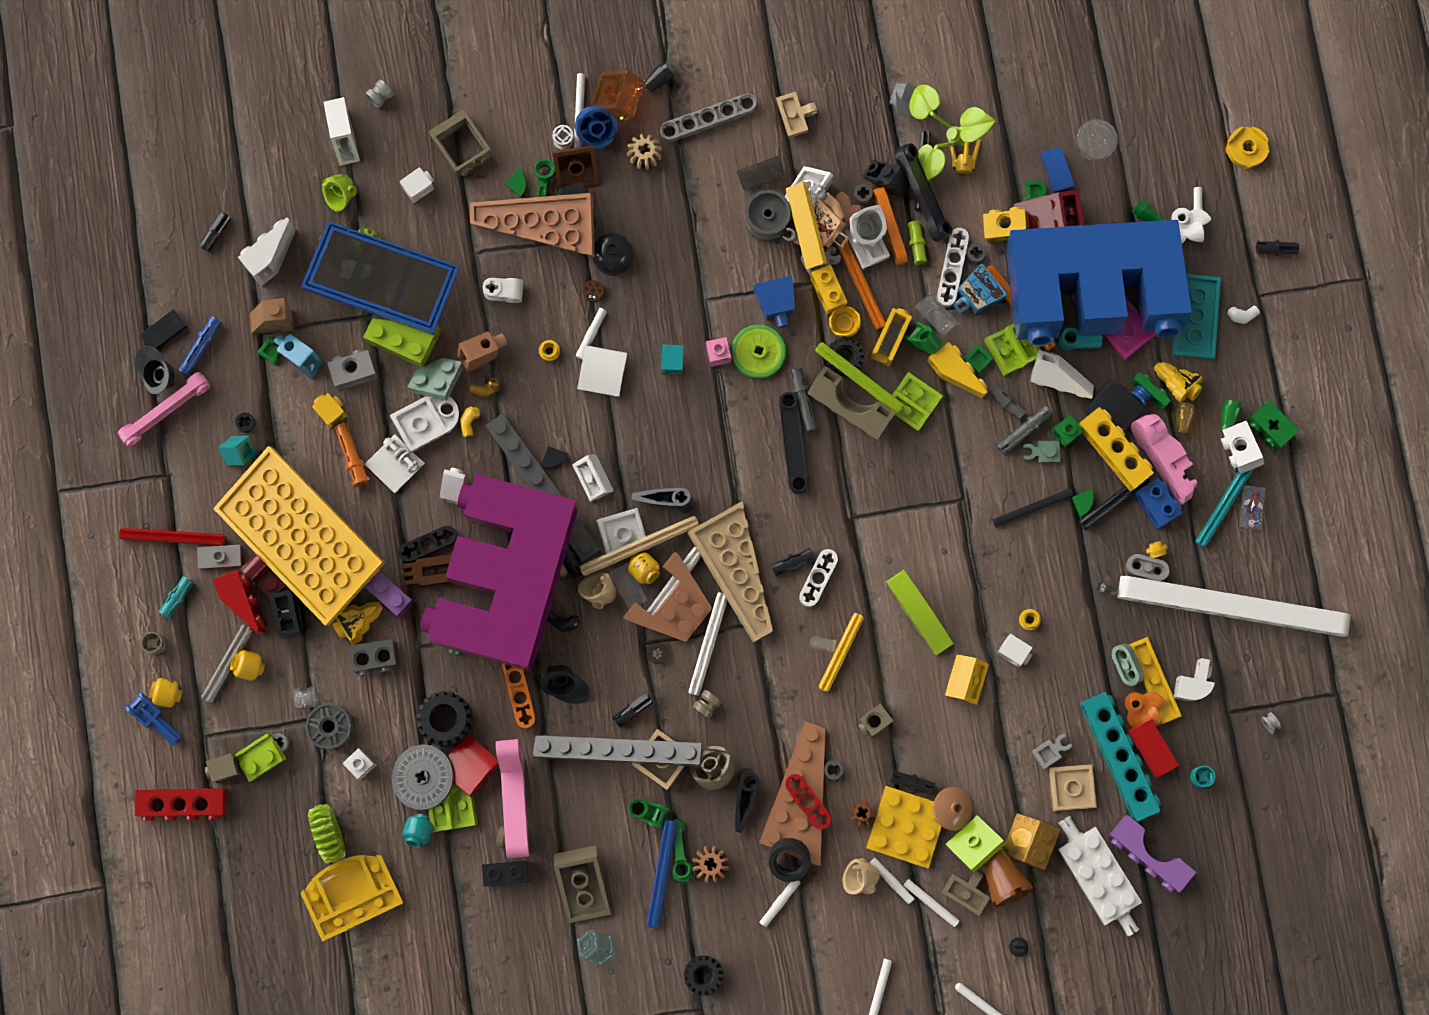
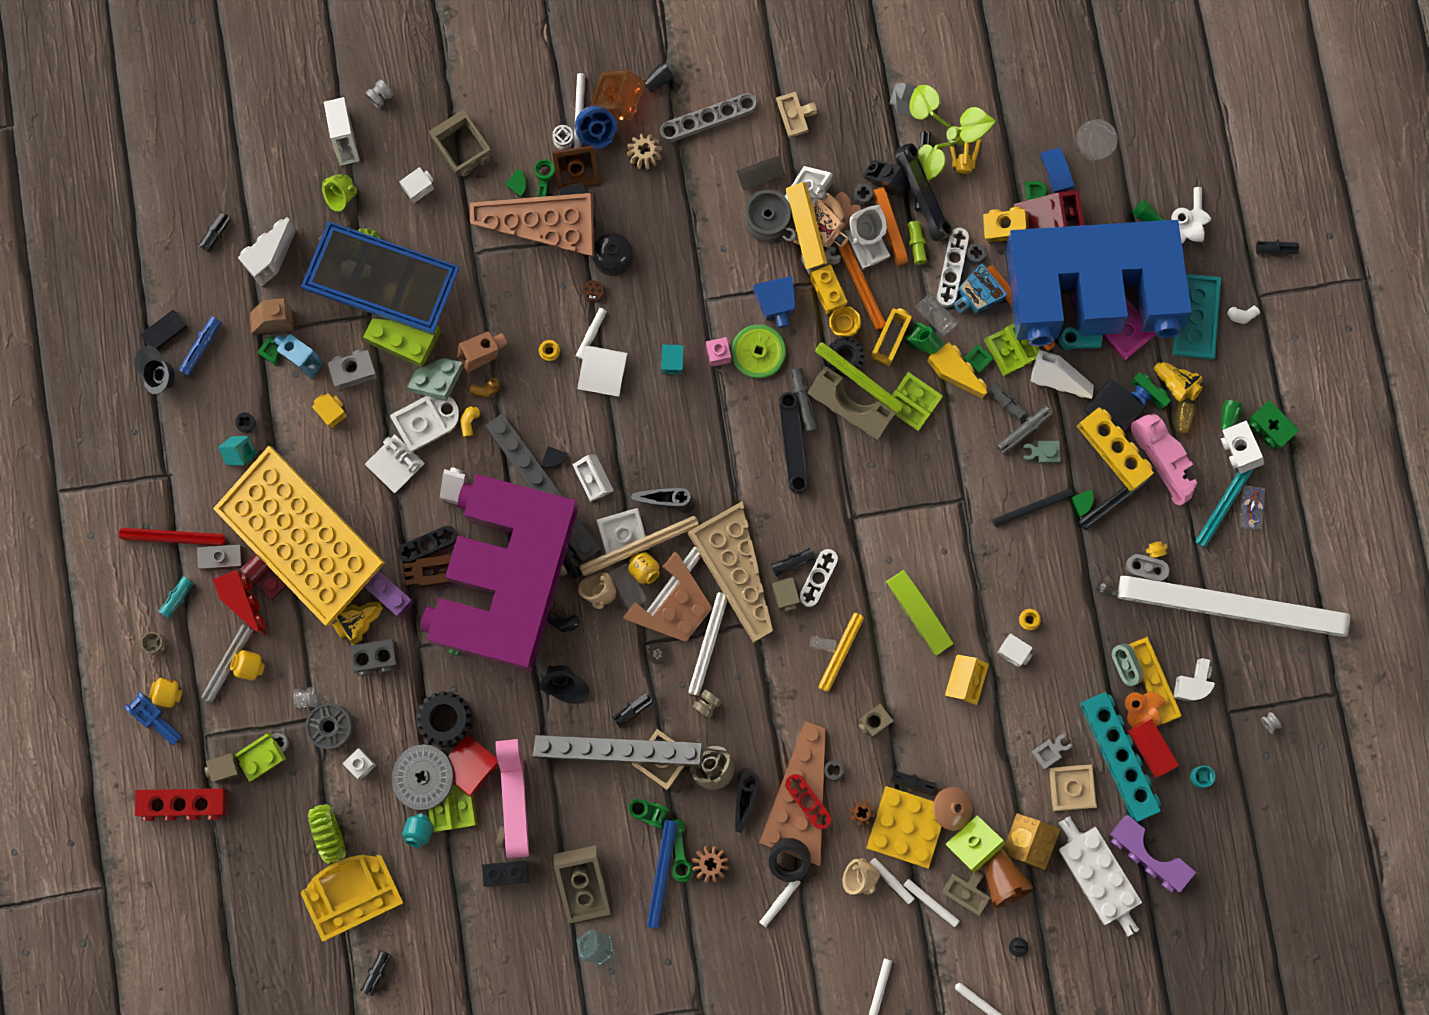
(196, 385): bright pink piece -> none
(286, 614): black brick -> none
(354, 463): orange pin -> none
(376, 973): none -> black pin
(505, 290): white piece -> none
(513, 689): orange beam -> none
(717, 975): black tyre -> none
(785, 594): none -> dark tan brick
(1067, 431): green brick -> none
(1158, 503): blue brick -> none
(1246, 158): yellow plate -> none

